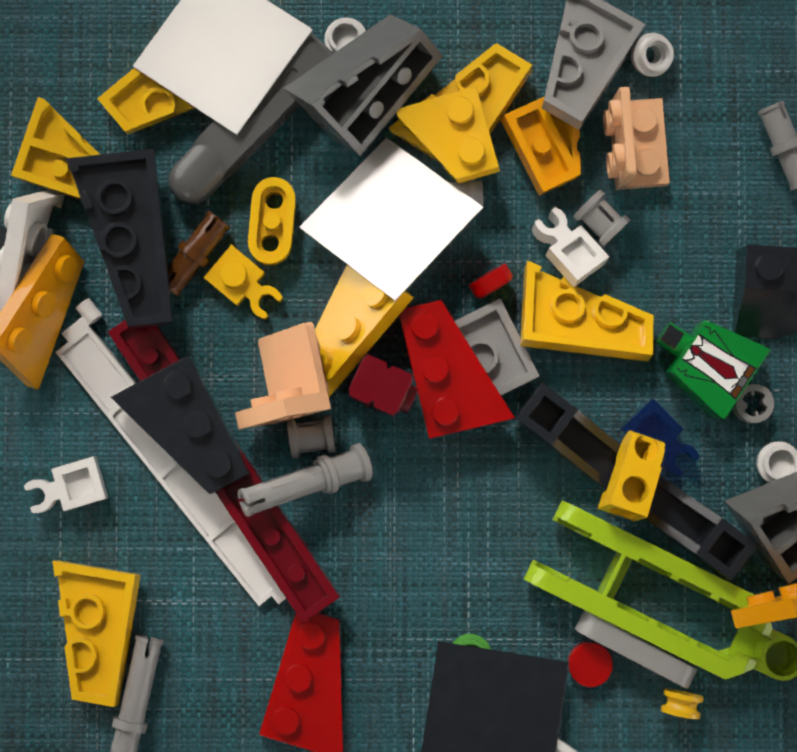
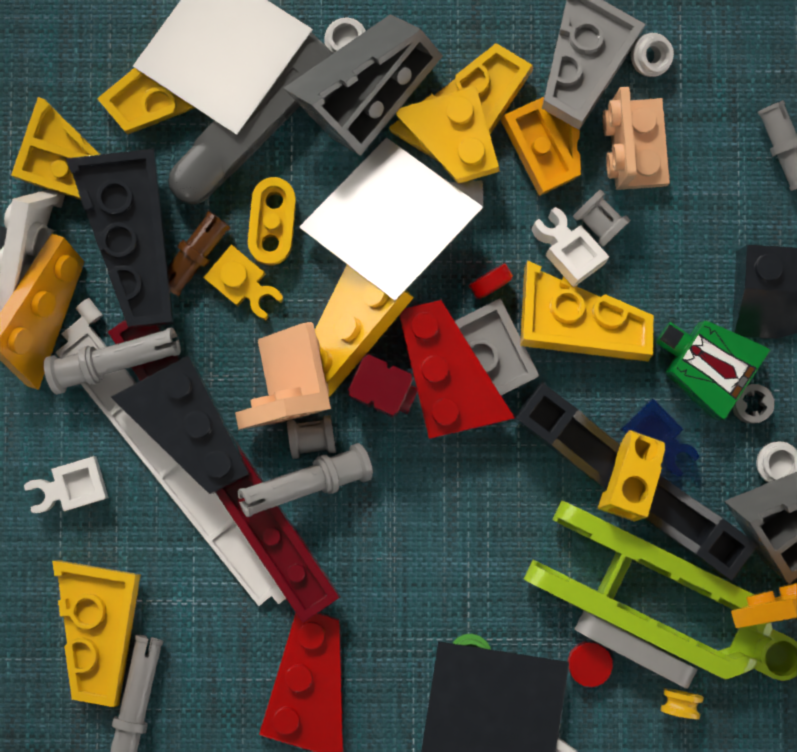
(92, 364): none -> light grey pin

